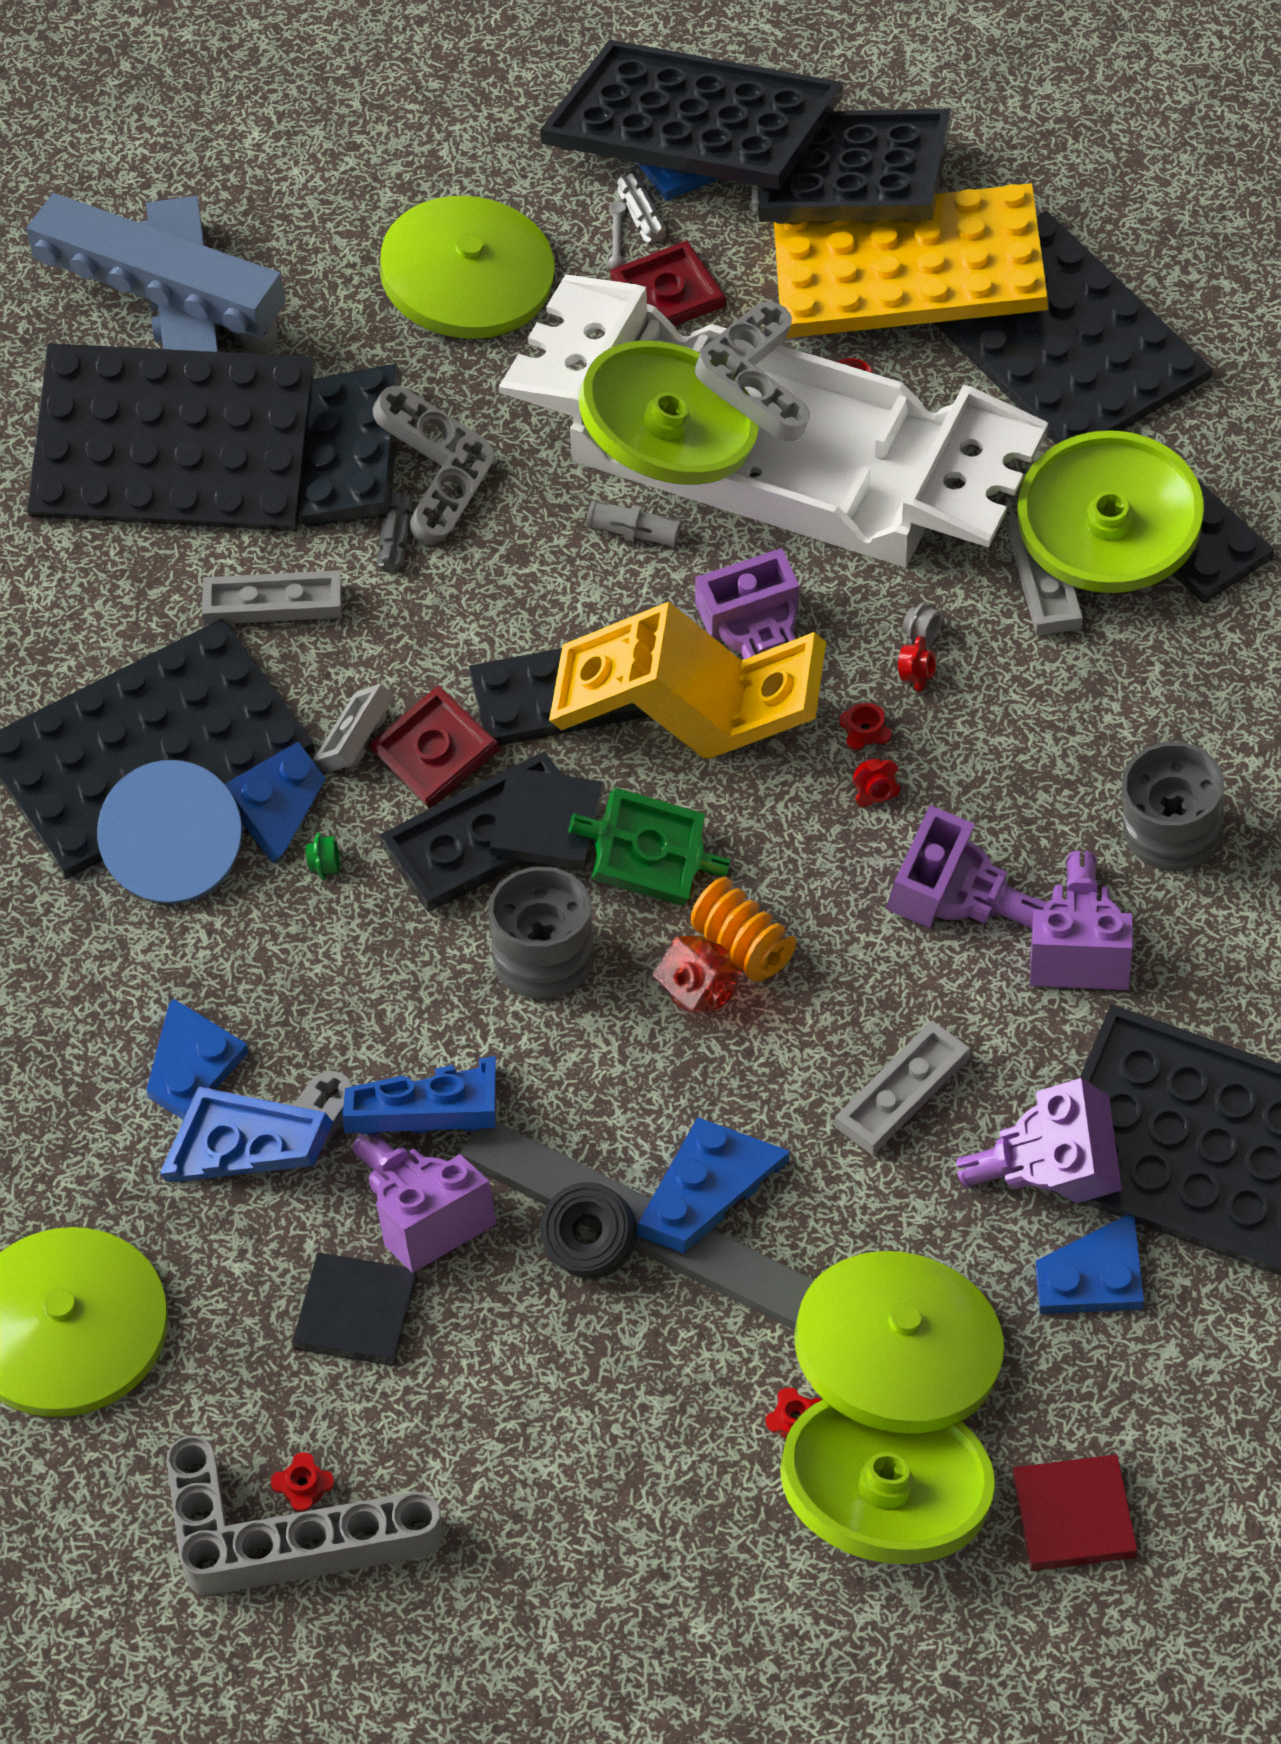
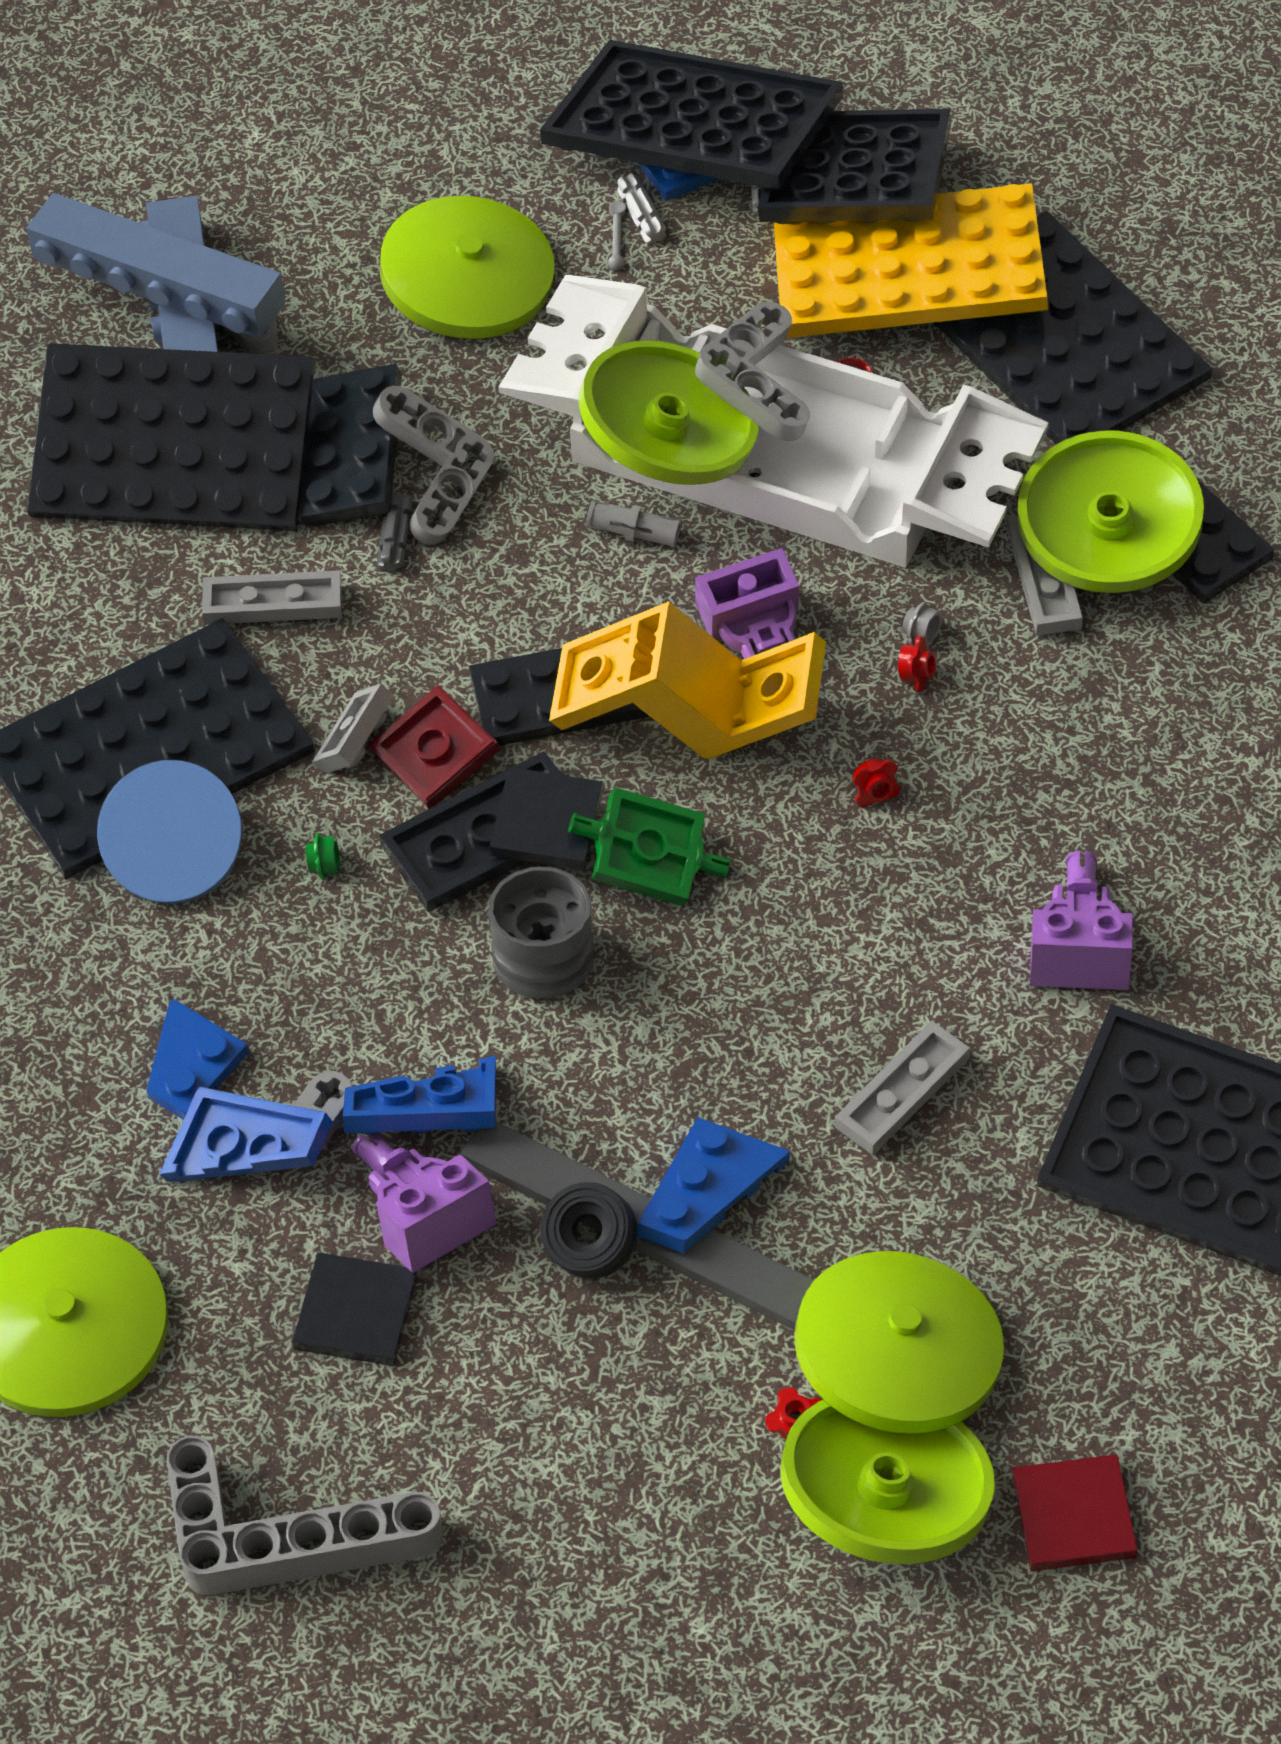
(277, 797): blue wing -> none
(303, 1496): red plate -> none
(674, 283): dark red tile -> none
(697, 974): clear red brick -> none
(737, 926): light orange piece -> none
(861, 715): red plate -> none
(954, 878): medium lavender brick -> none
(1055, 1146): medium lavender brick -> none
(1093, 1272): blue wing -> none
(1173, 806): dark grey wheel -> none

